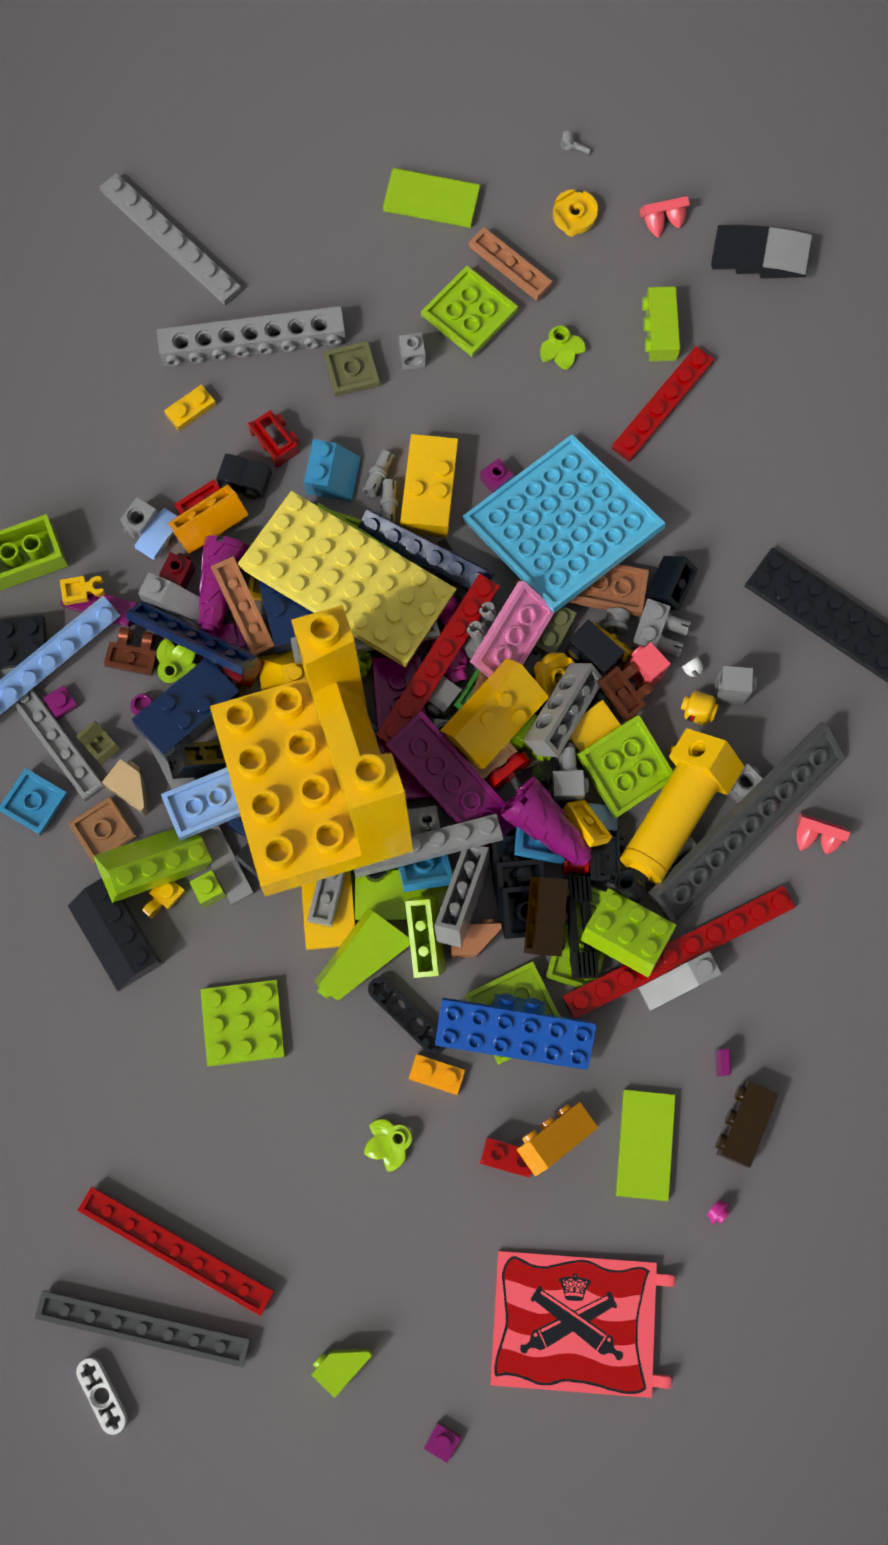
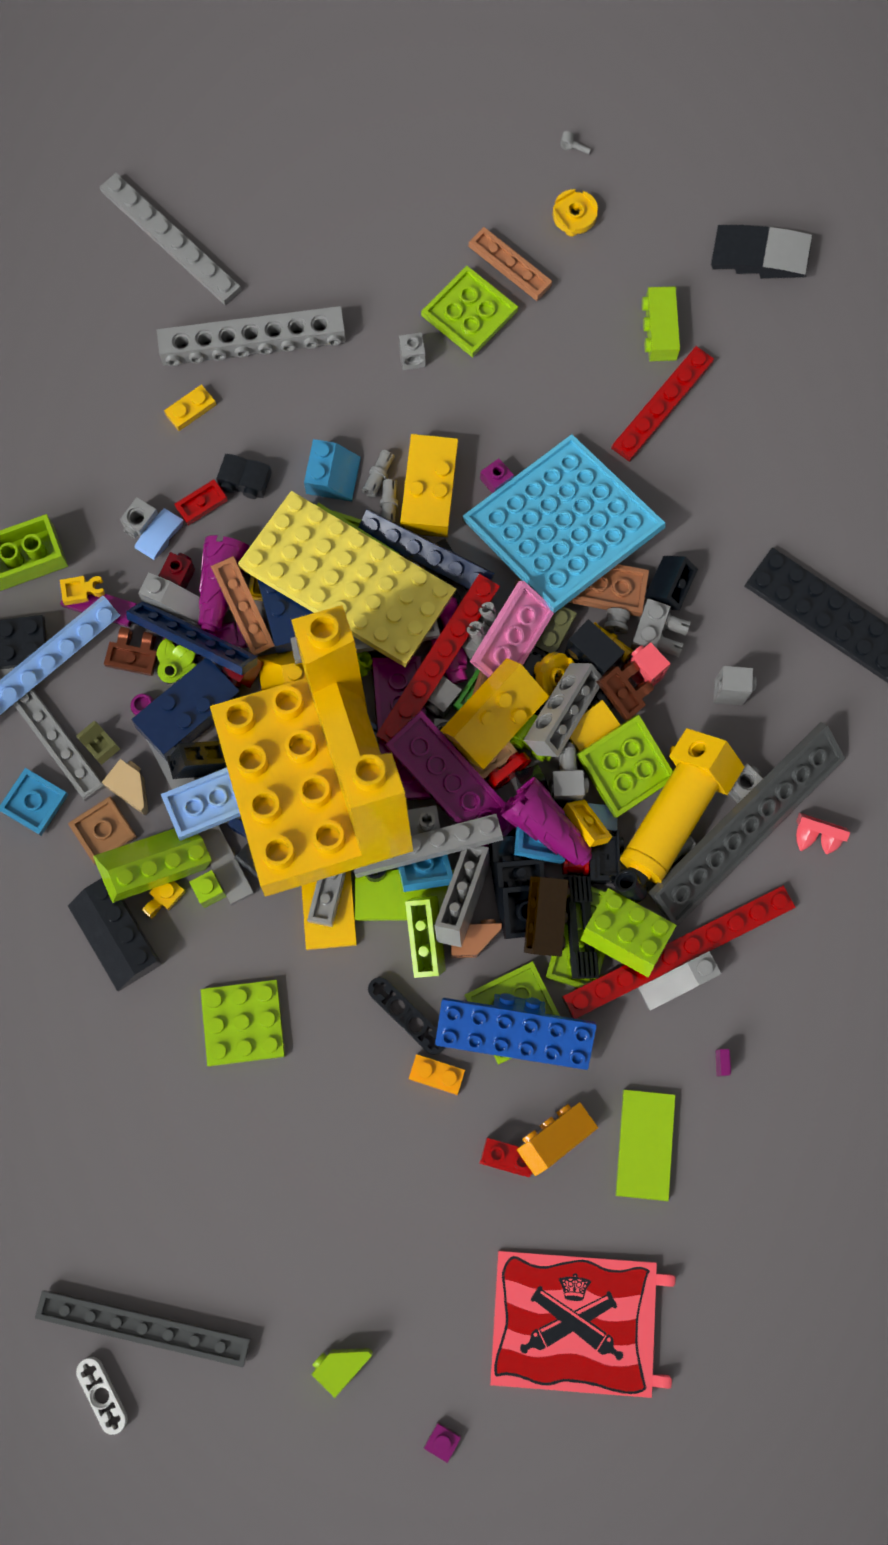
(60, 702): magenta plate -> none
(176, 1251): red plate -> none
(208, 518): light orange brick -> none
(279, 455): red window -> none
(351, 368): olive plate -> none
(360, 955): lime slope -> none
(385, 1146): lime plate -> none
(431, 197): lime tile -> none
(561, 350): lime plate -> none
(655, 213): coral tile -> none
(690, 667): white hinge -> none
(699, 708): yellow head -> none
(719, 1212): dark pink plate -> none
(746, 1124): dark brown brick -> none

